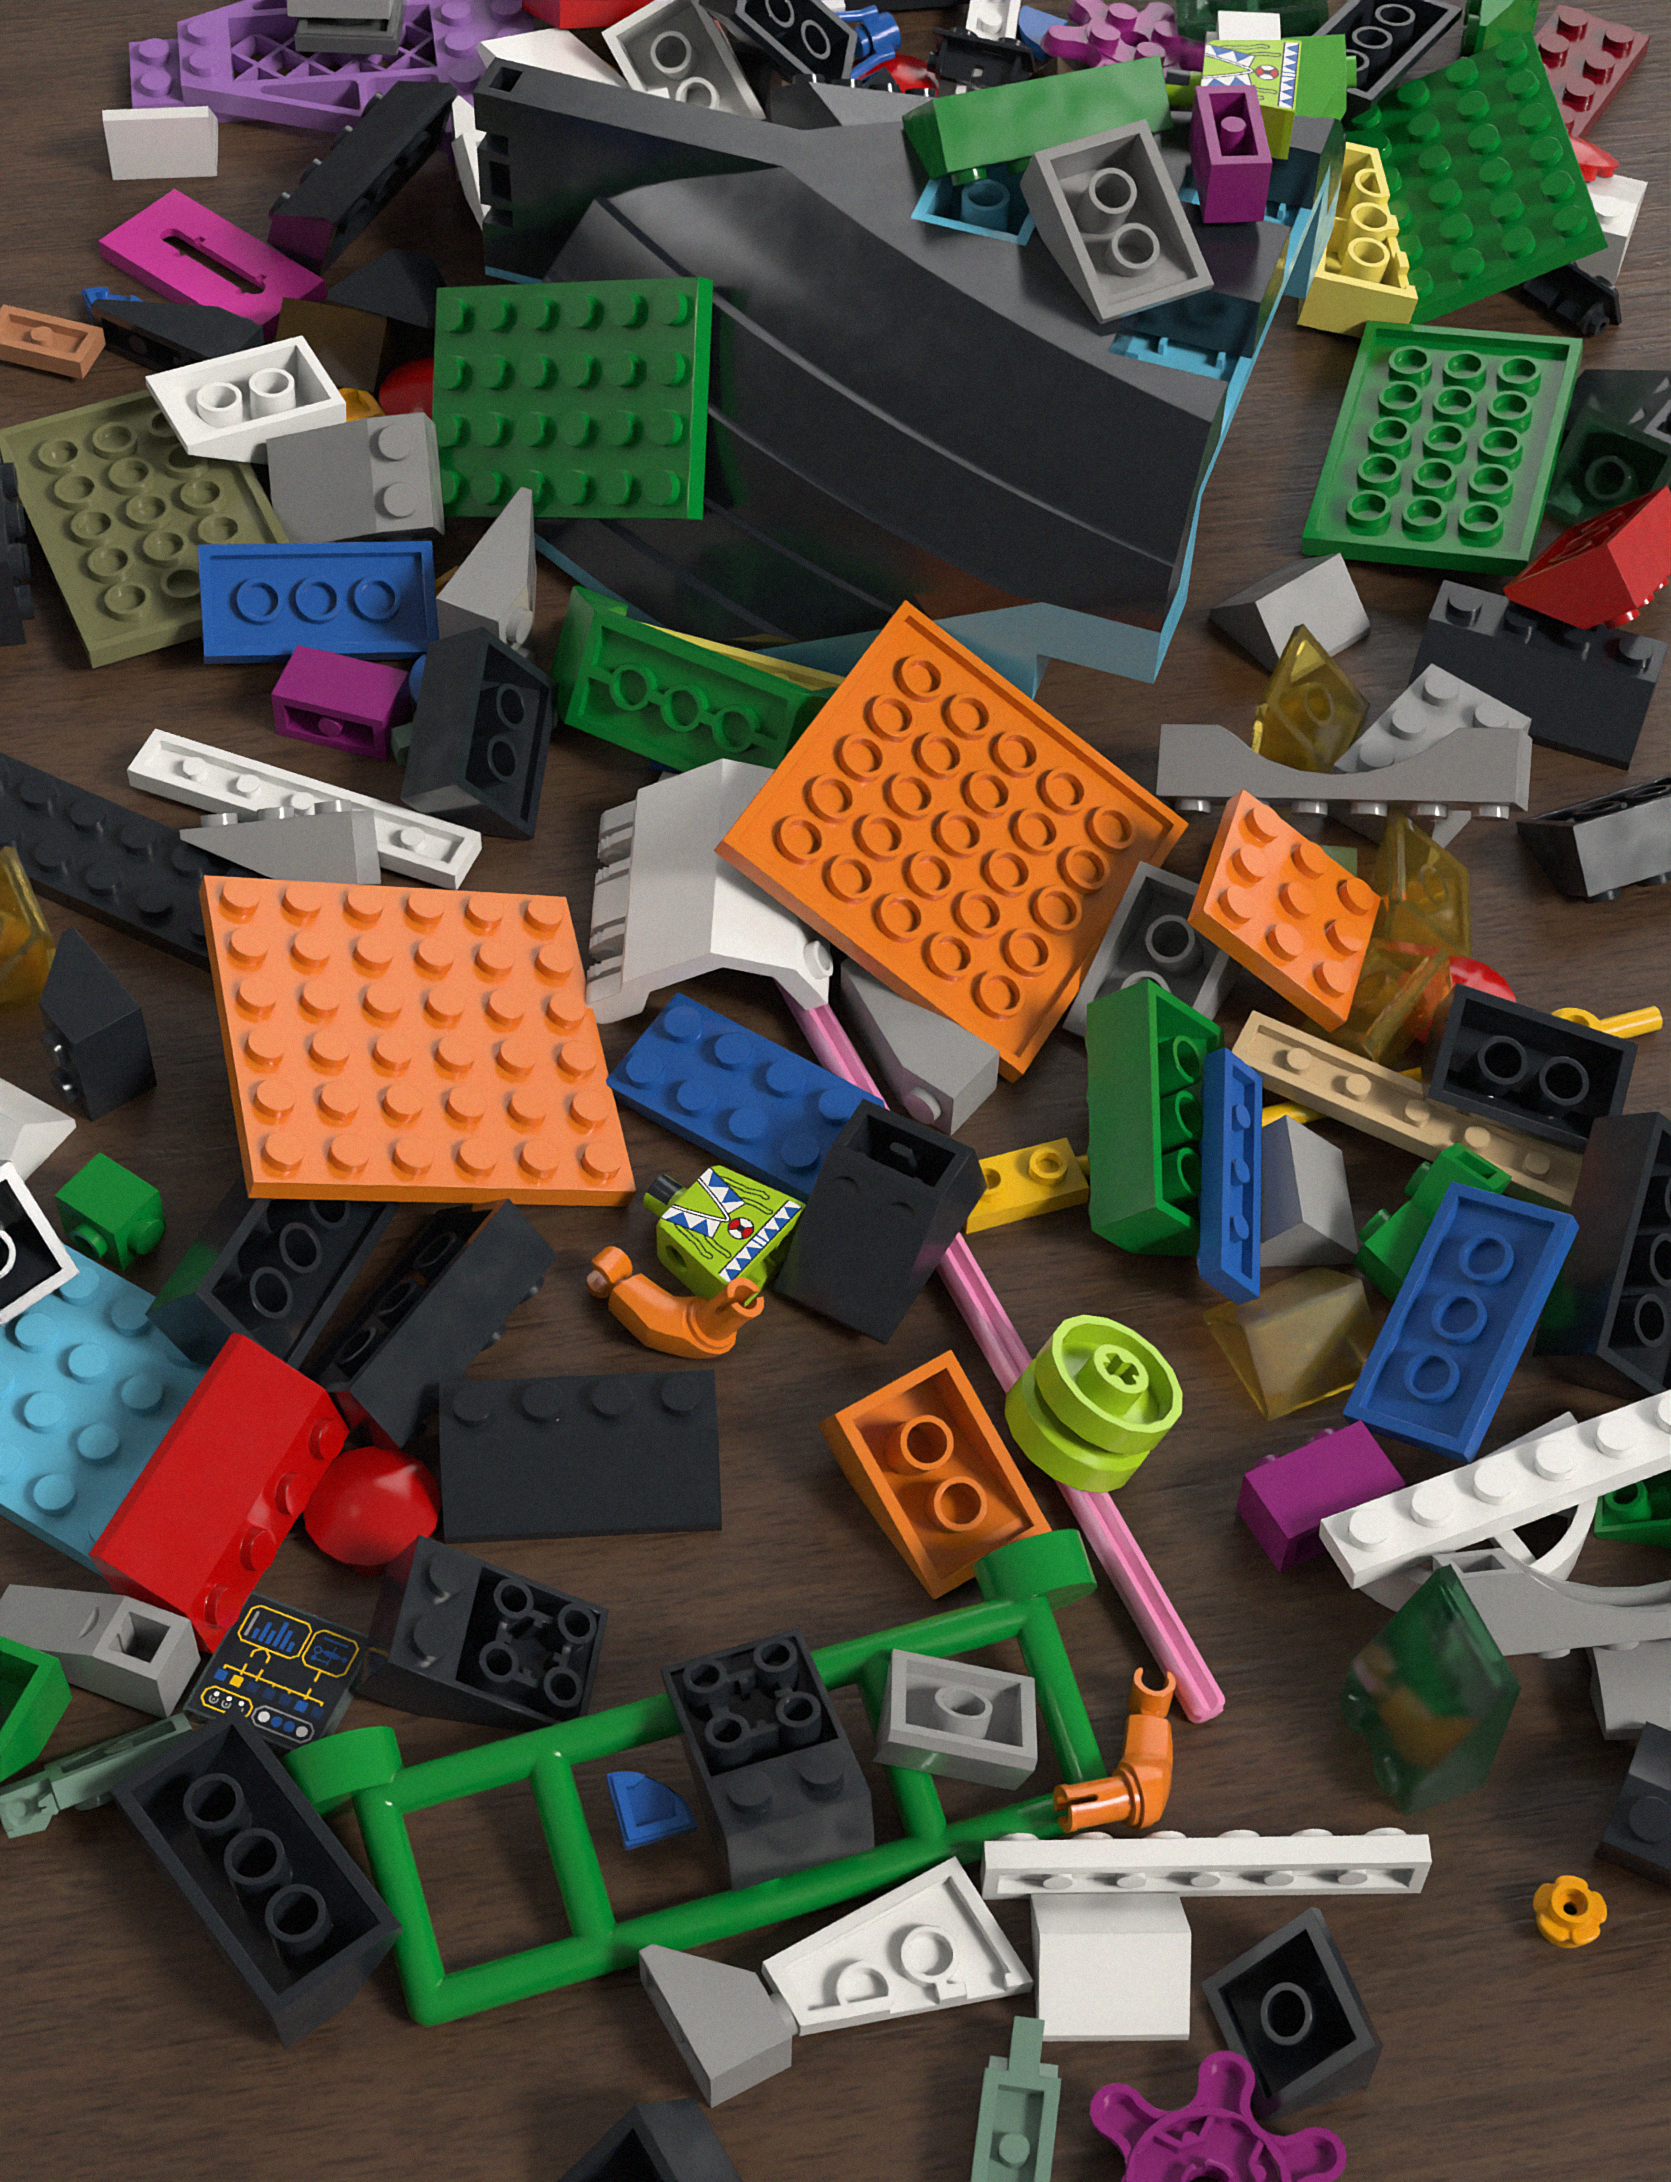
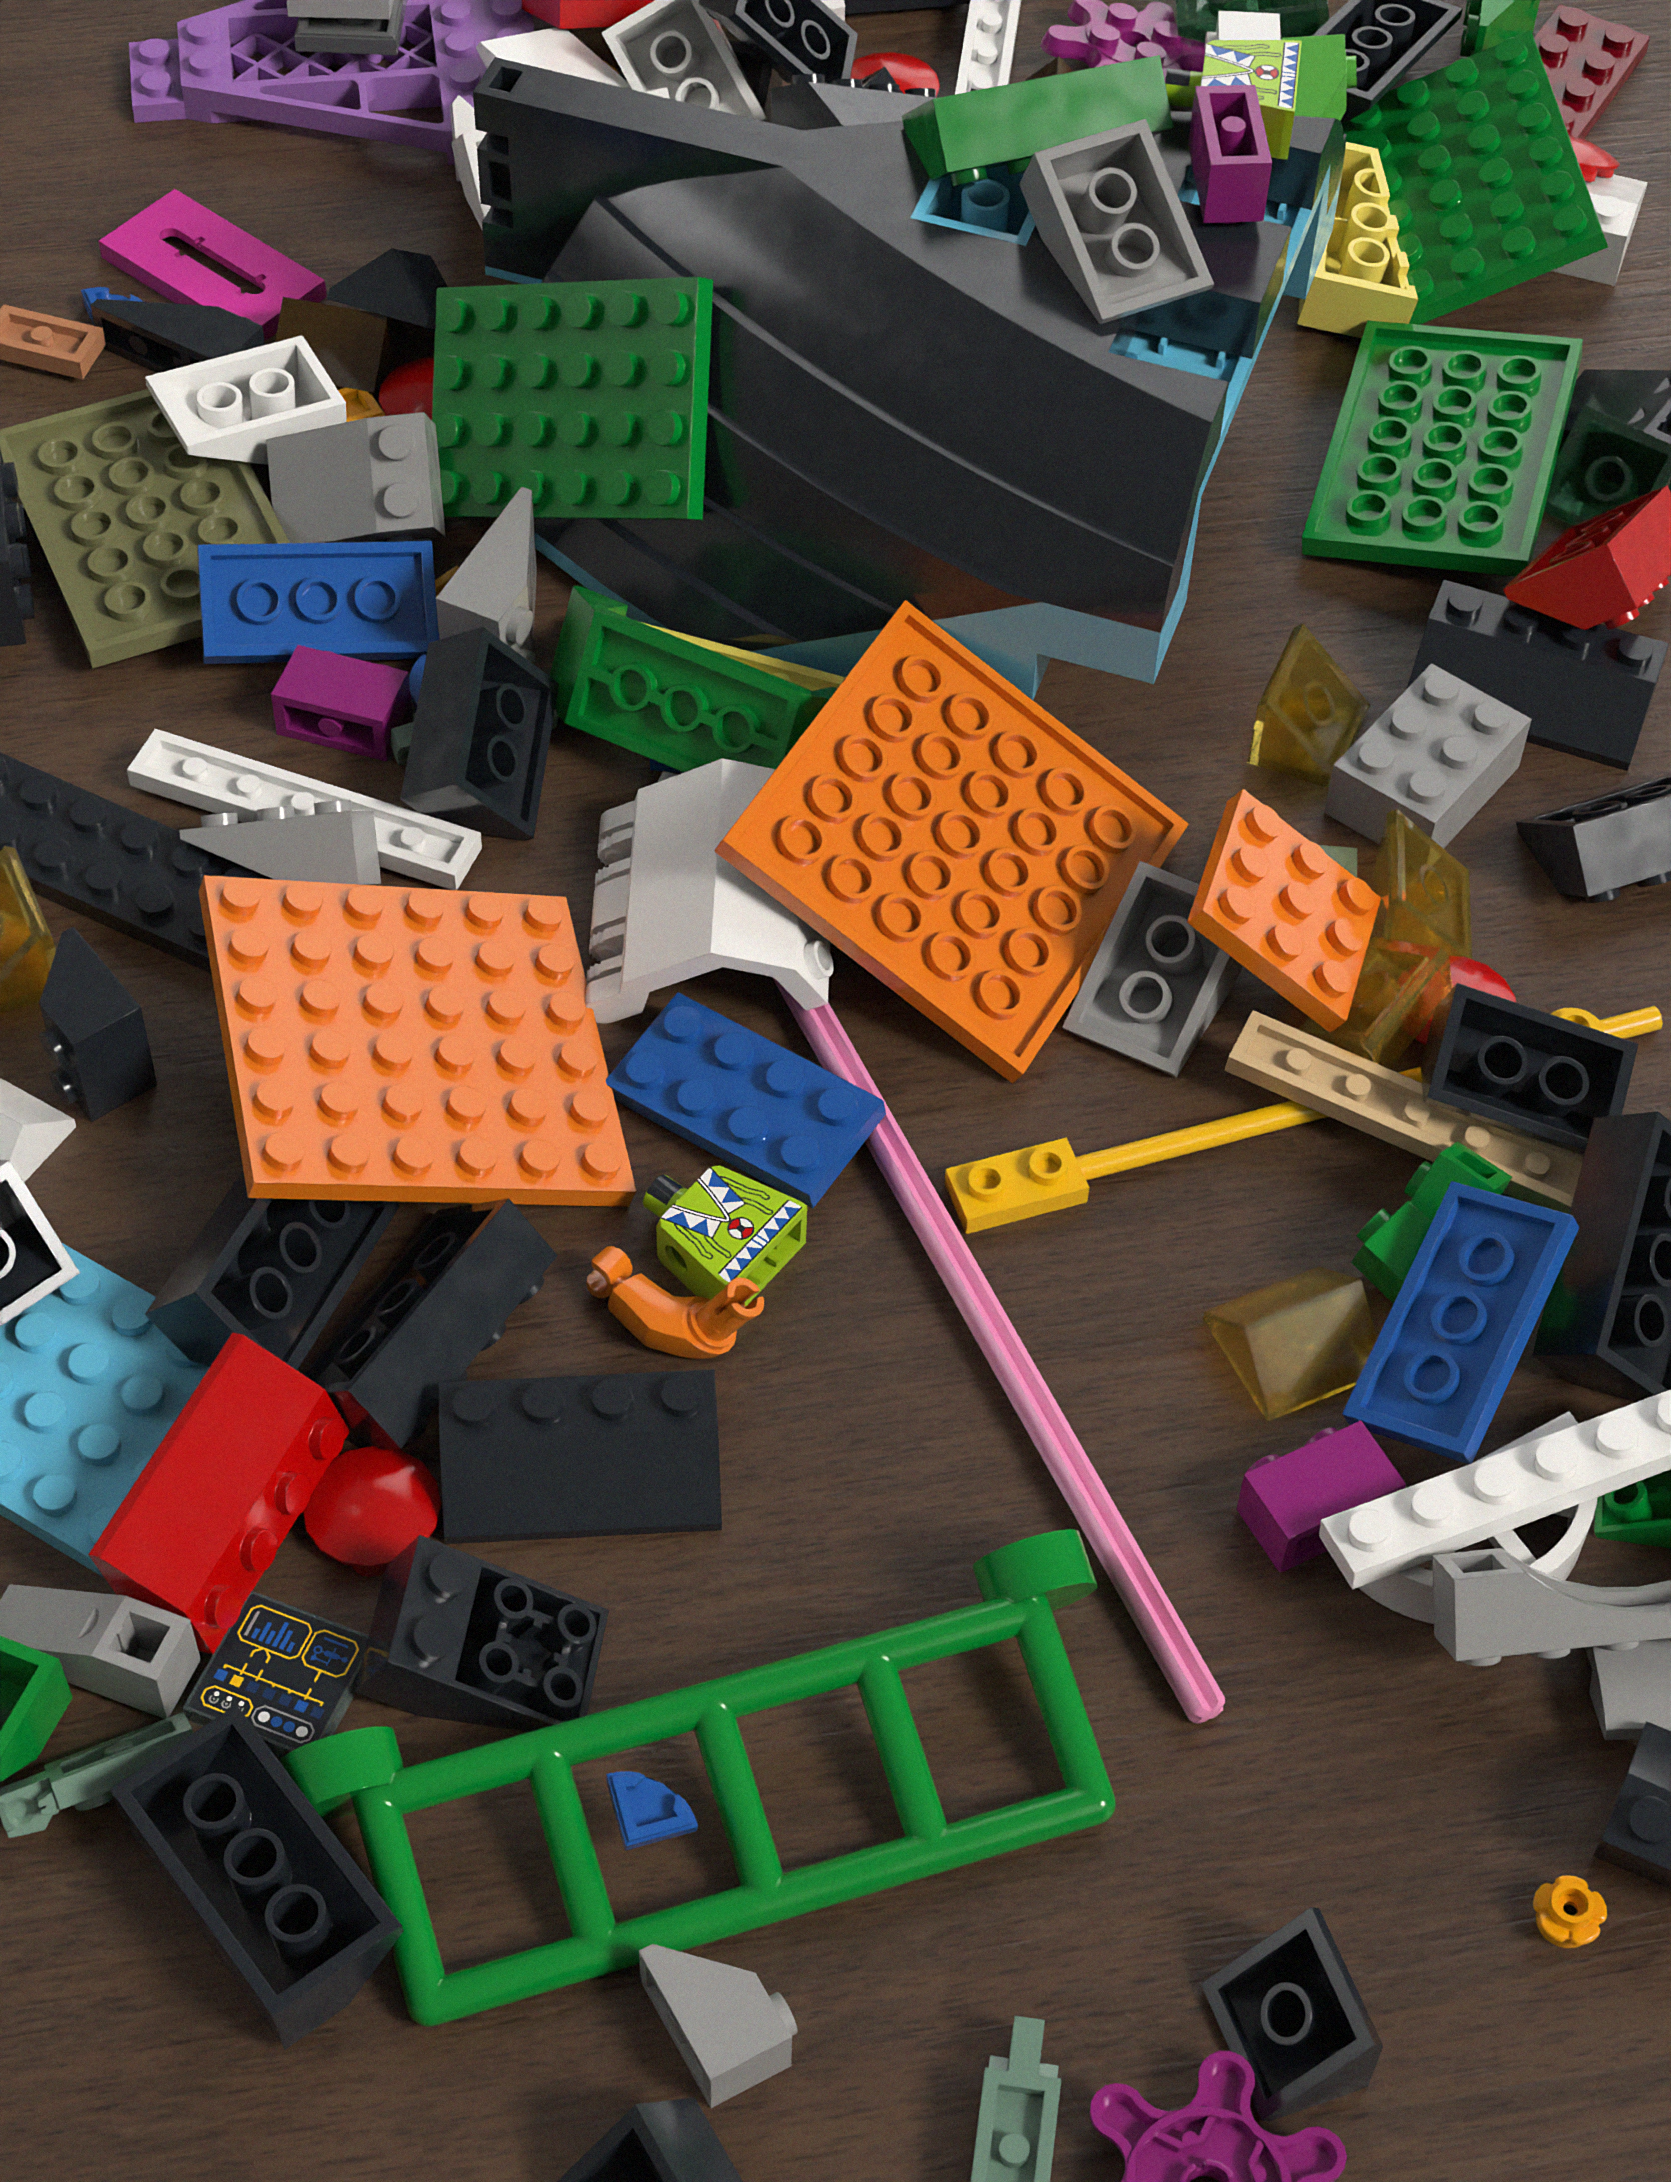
(111, 1212): green brick -> none
(161, 142): white slope -> none
(360, 173): black slope -> none
(769, 1759): black slope -> none
(876, 38): blue plant -> none
(879, 1220): black slope -> none
(899, 1957): white wing -> none
(926, 1059): light grey slope -> none
(934, 1473): orange slope -> none
(957, 1721): light grey slope -> none
(963, 51): black hinge -> none
(1032, 27): tile -> none
(1093, 1404): lime wheel -> none
(1111, 1966): white slope -> none
(1143, 1776): orange arm -> none
(1146, 1118): green slope -> none
(1199, 1867): white plate -> none
(1230, 1177): blue plate -> none
(1303, 592): light grey slope -> none
(1303, 1199): light grey slope -> none
(1431, 1696): clear green slope -> none
(1463, 772): light grey arch -> none
(1588, 300): black hinge -> none

